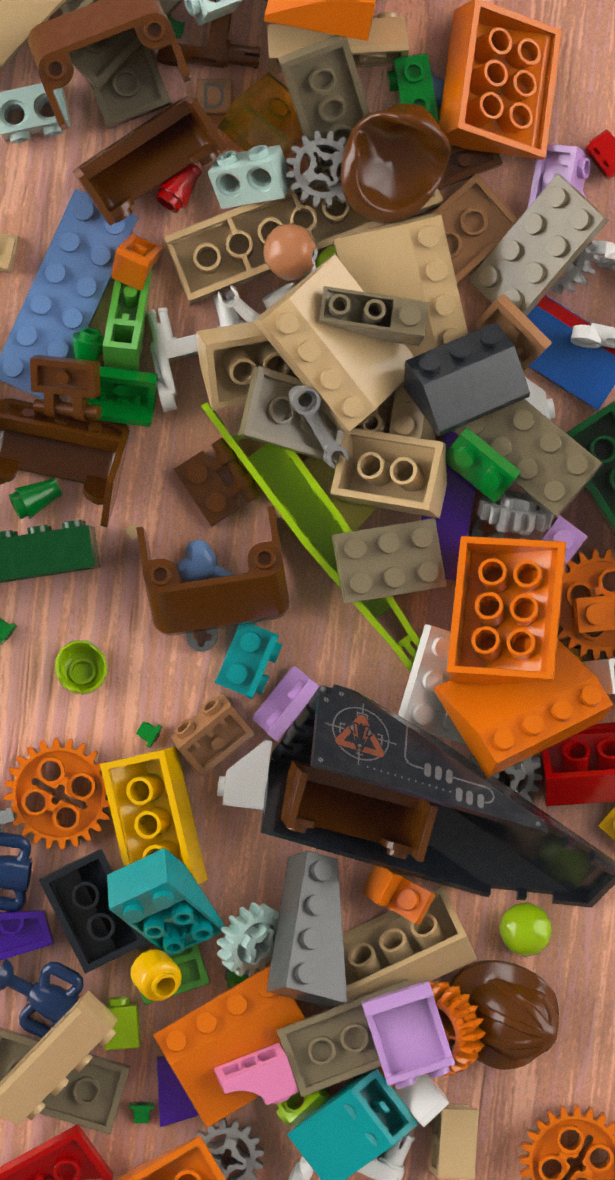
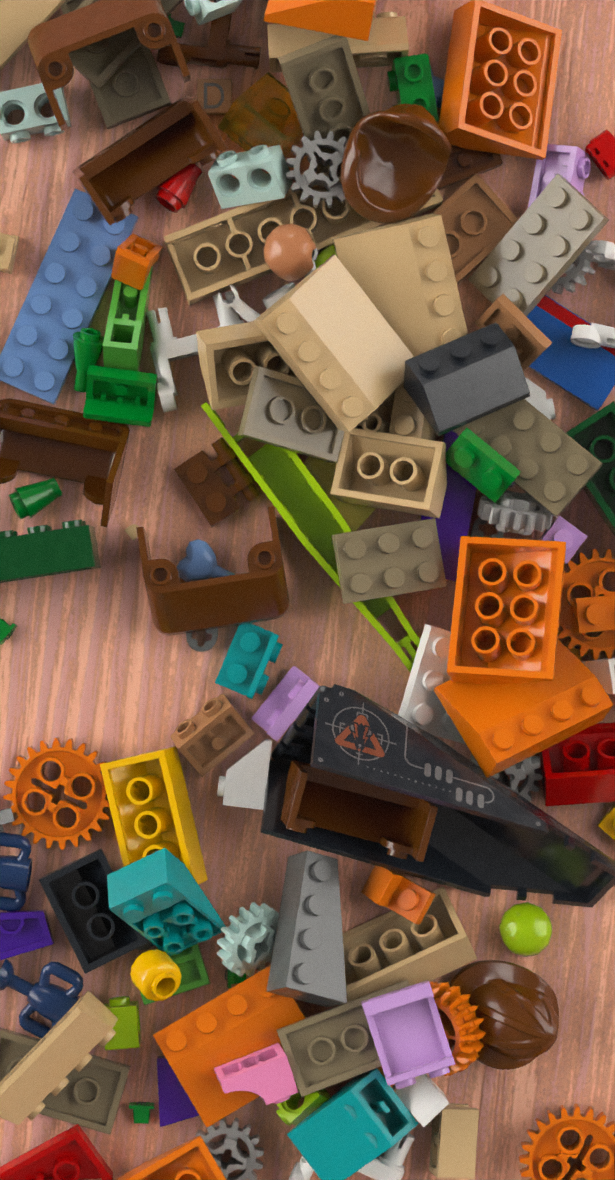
(65, 377): reddish brown plate -> none
(80, 667): lime hair -> none
(149, 733): green piece -> none
(309, 408): light grey brick -> none
(375, 315): dark tan slope -> none

